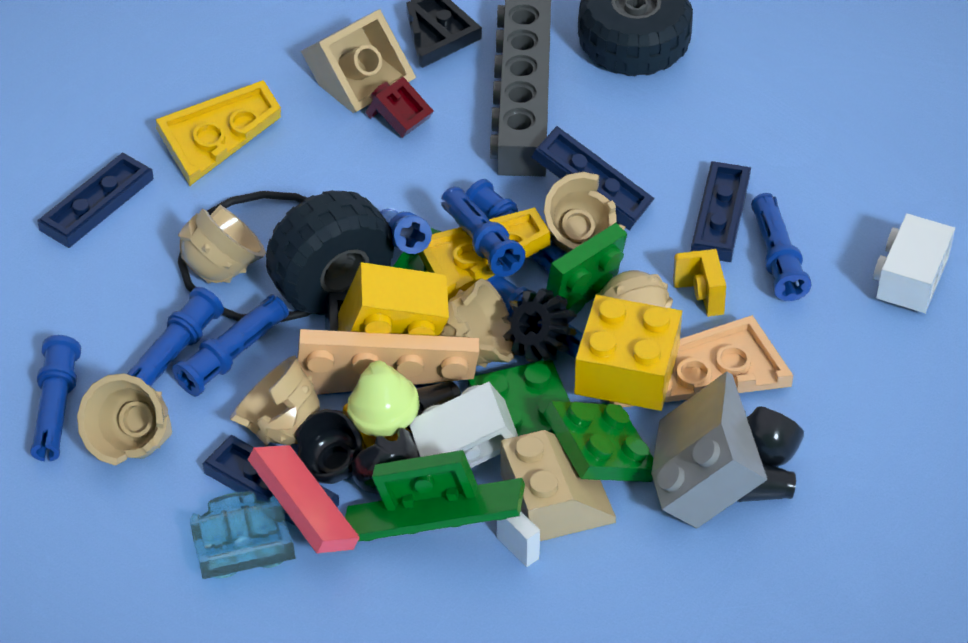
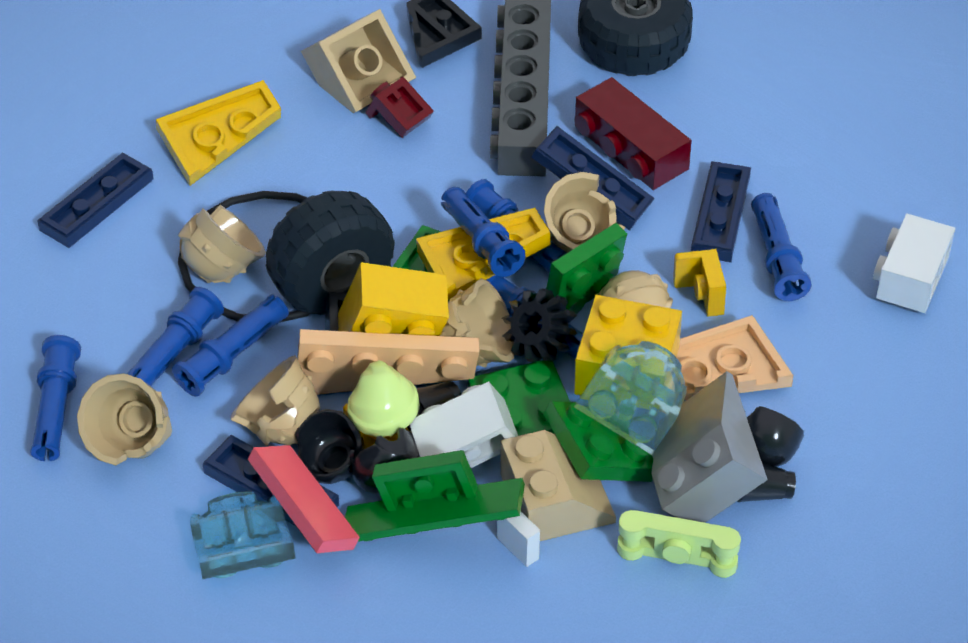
(408, 231): blue pin -> none
(632, 133): none -> dark red brick
(636, 393): none -> clear light blue slope
(679, 541): none -> yellowish green plate

